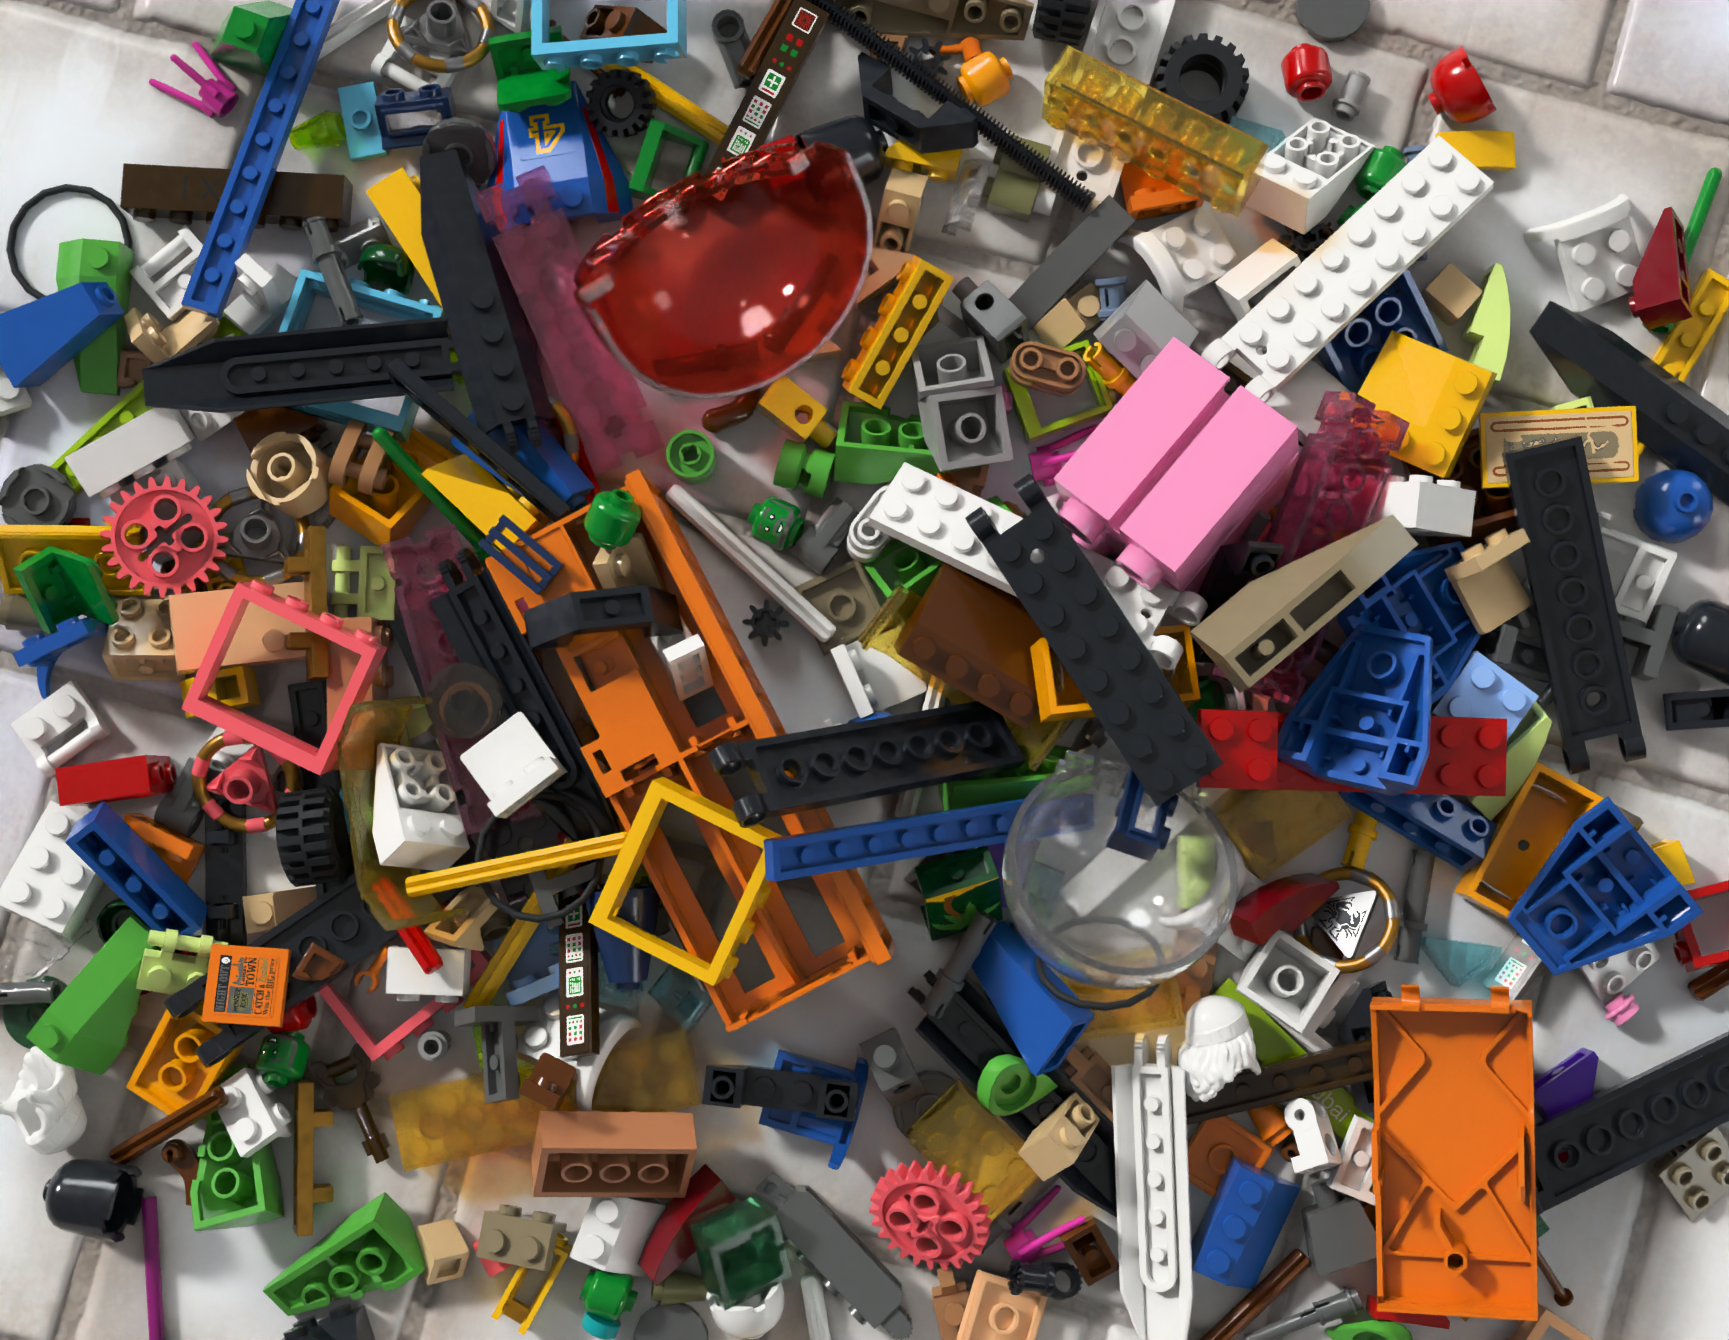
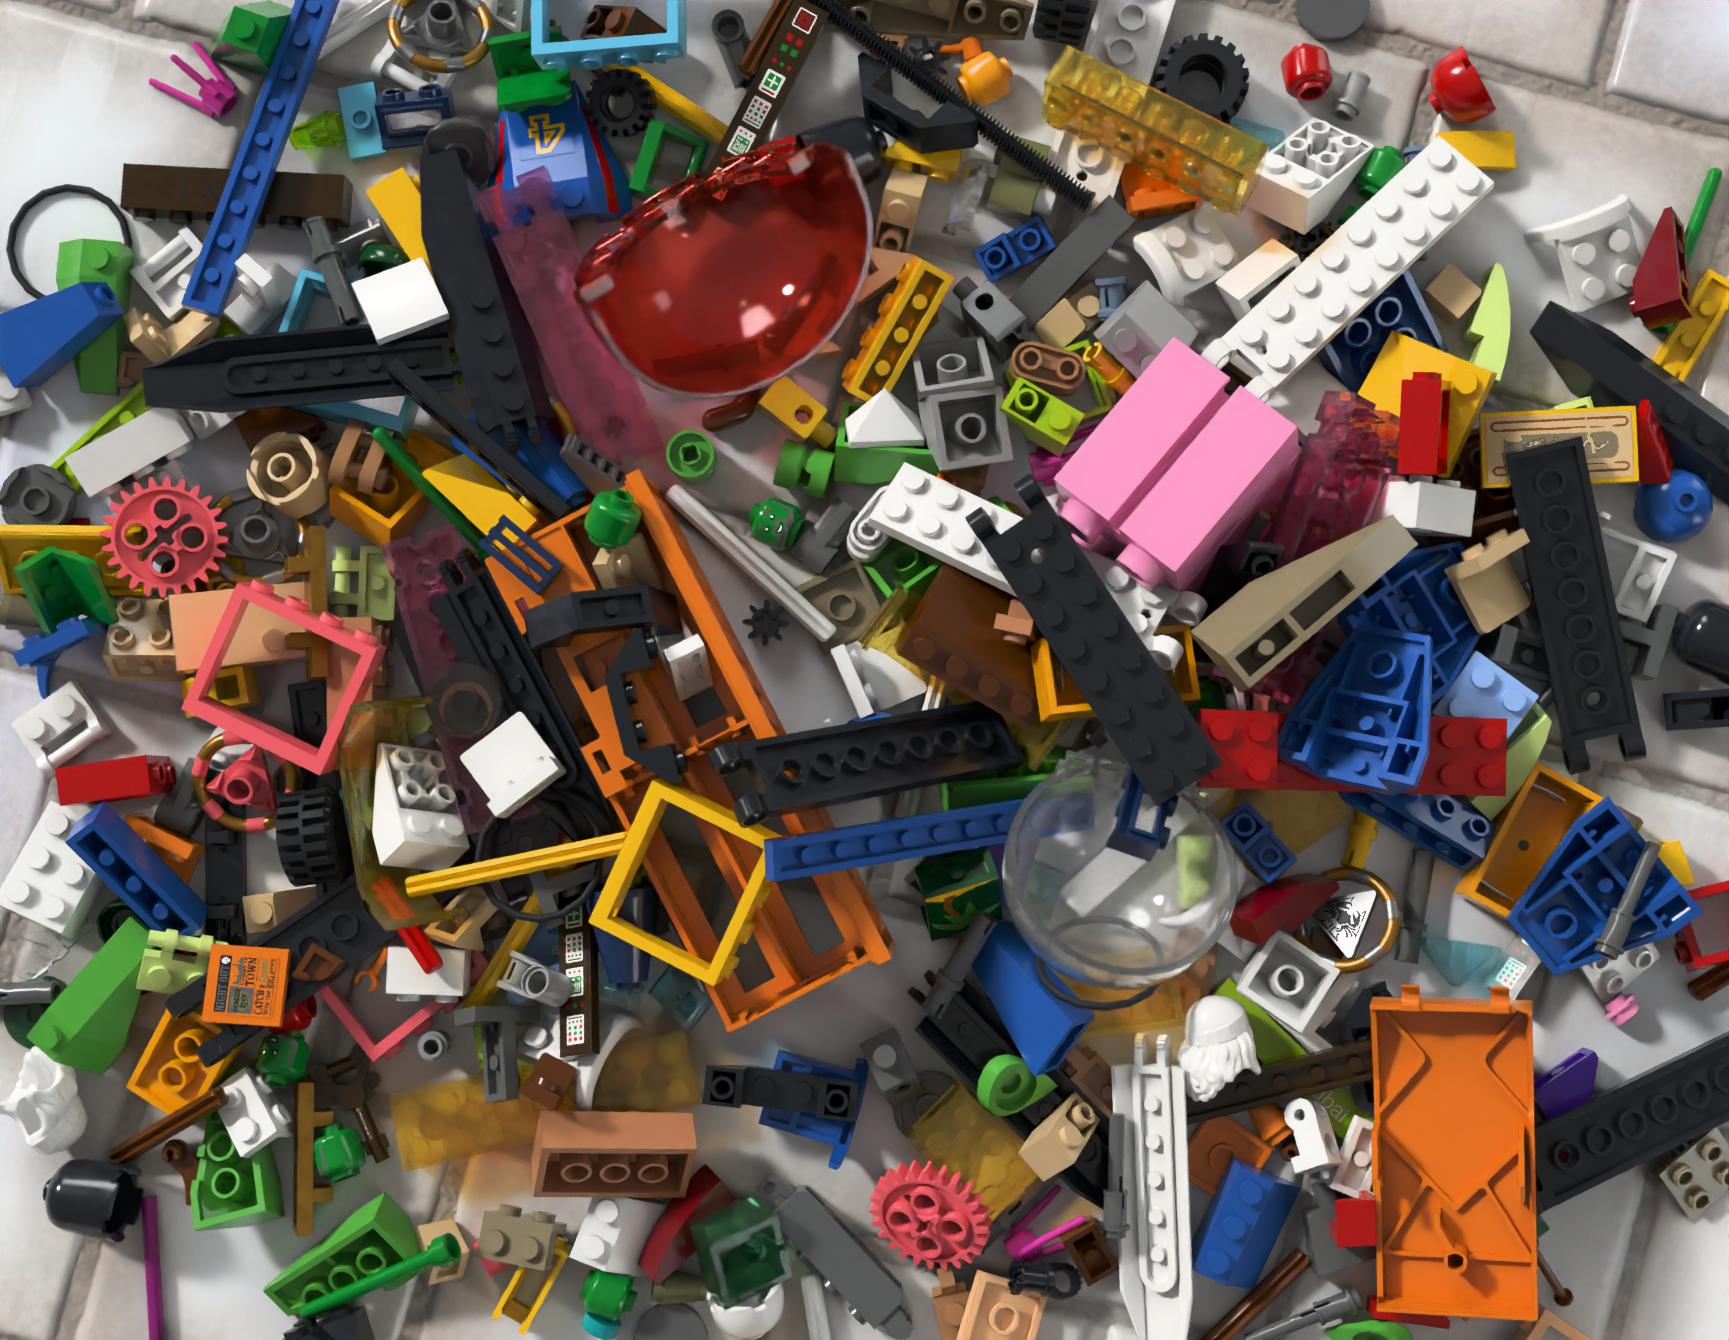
(338, 1153): none -> green head
(400, 301): none -> white slope
(441, 1252): none -> green piece
(535, 981): none -> light grey piece
(592, 466): none -> dark grey slope
(635, 657): none -> black slope
(884, 423): none -> white slope
(1015, 249): none -> blue slope
(1017, 625): none -> nougat bracket
(1041, 416): none -> lime slope
(1115, 1197): none -> dark grey pin
(1257, 842): none -> blue slope
(1354, 1221): none -> red panel
(1424, 424): none -> red window
(1621, 918): none -> dark grey pin
(1653, 454): none -> red slope

